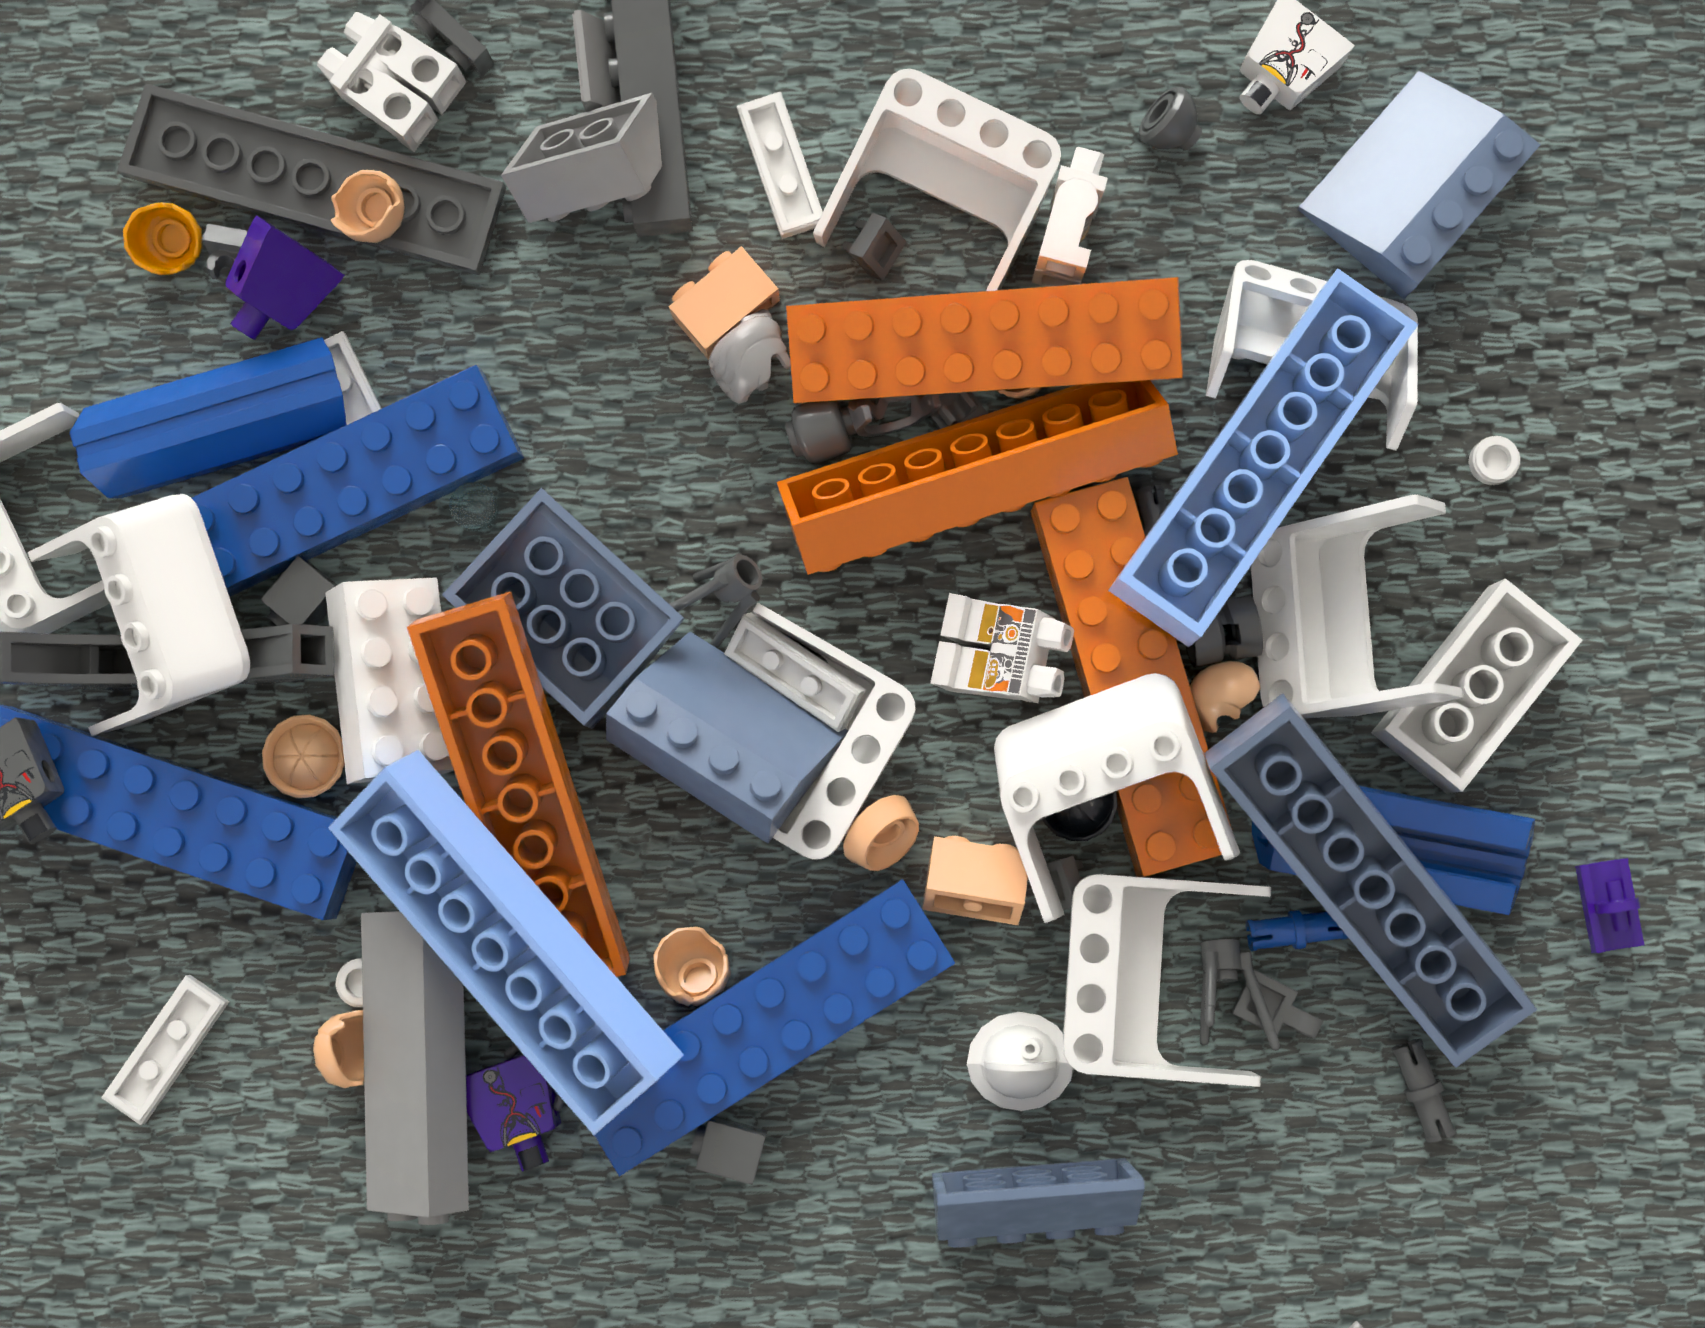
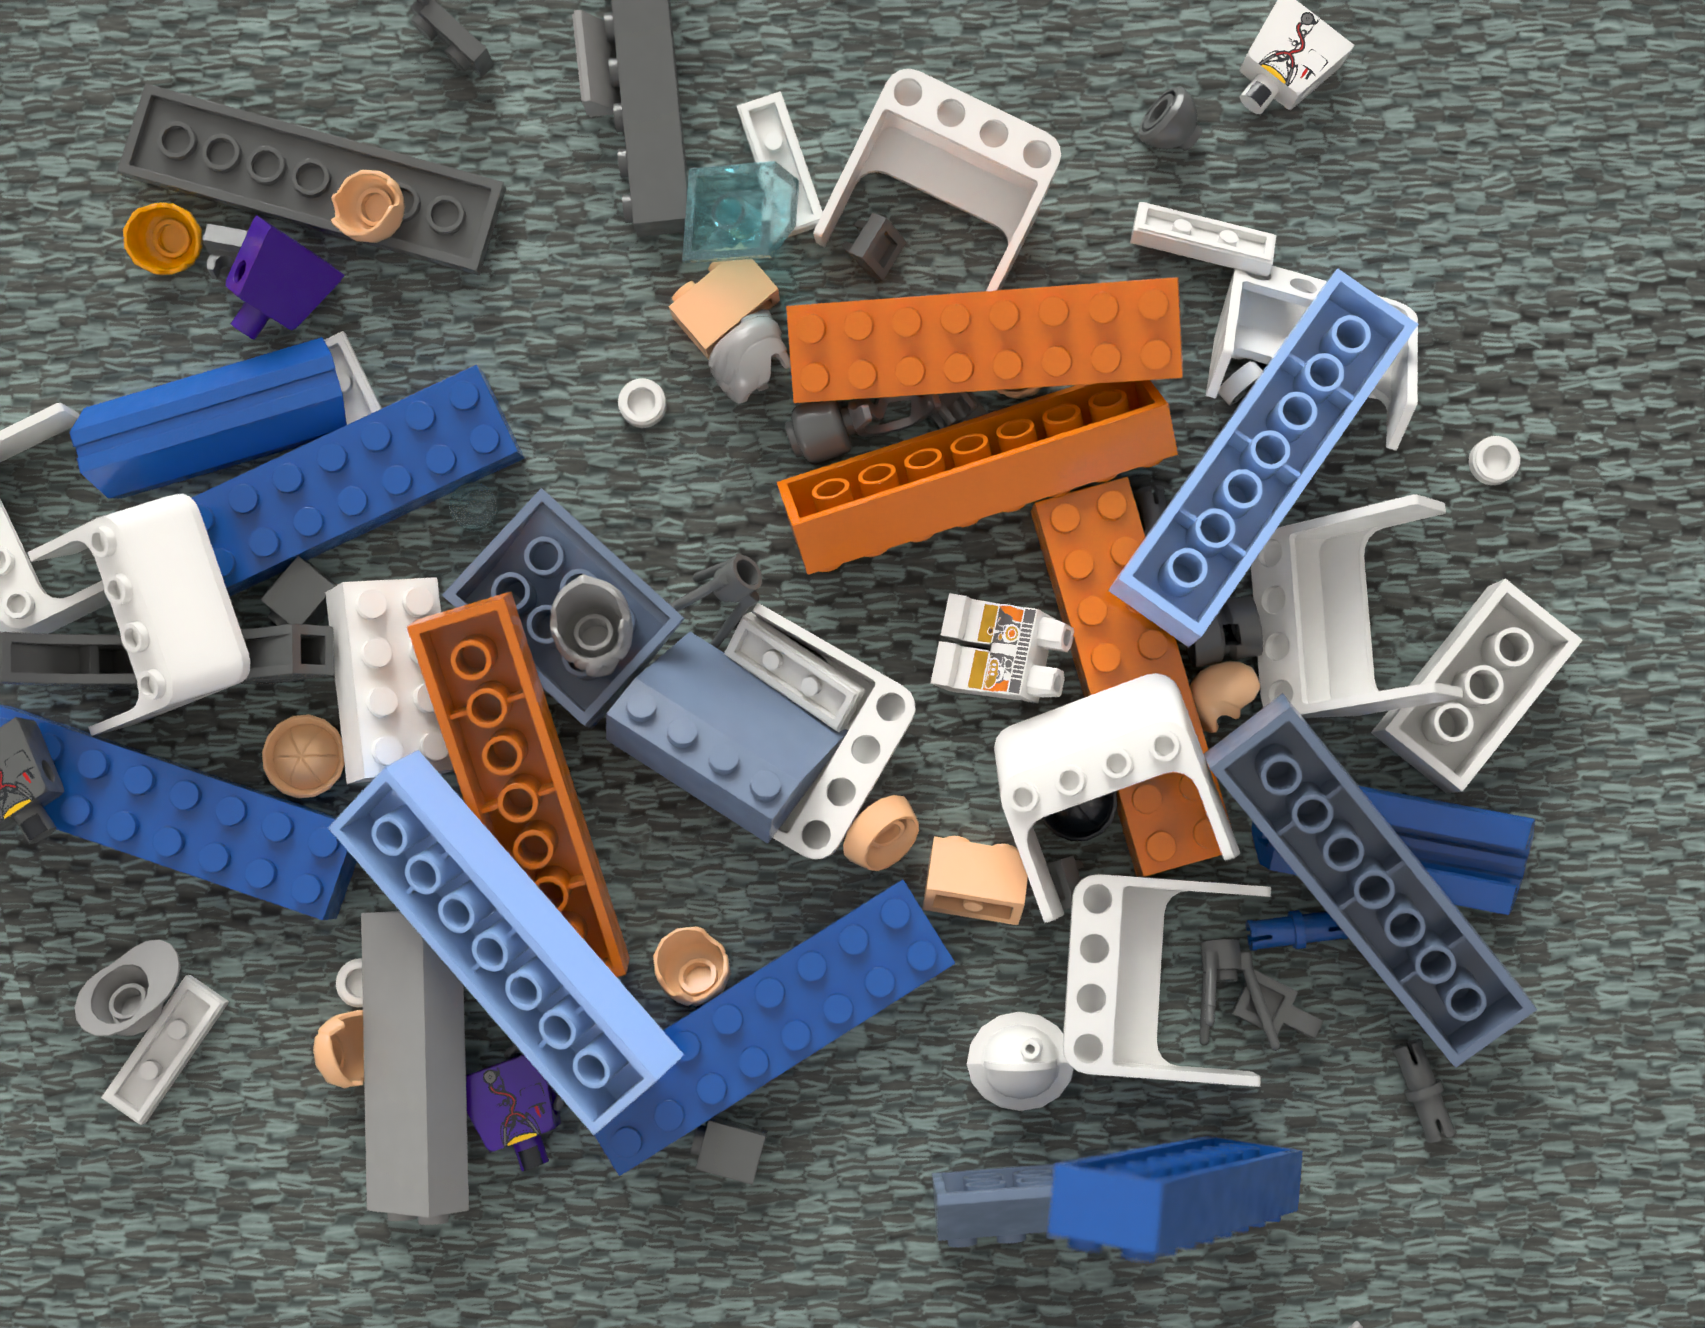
(129, 992): none -> light grey piece
(392, 78): white hips -> none
(587, 160): light grey slope -> none
(591, 625): none -> light grey hair
(642, 403): none -> white tile
(738, 211): none -> clear light blue slope
(1073, 208): white hips -> none
(1172, 1195): none -> blue brick
(1203, 239): none -> white tile
(1240, 382): none -> white tile
(1417, 180): slope -> none
(1609, 905): dark purple hips -> none

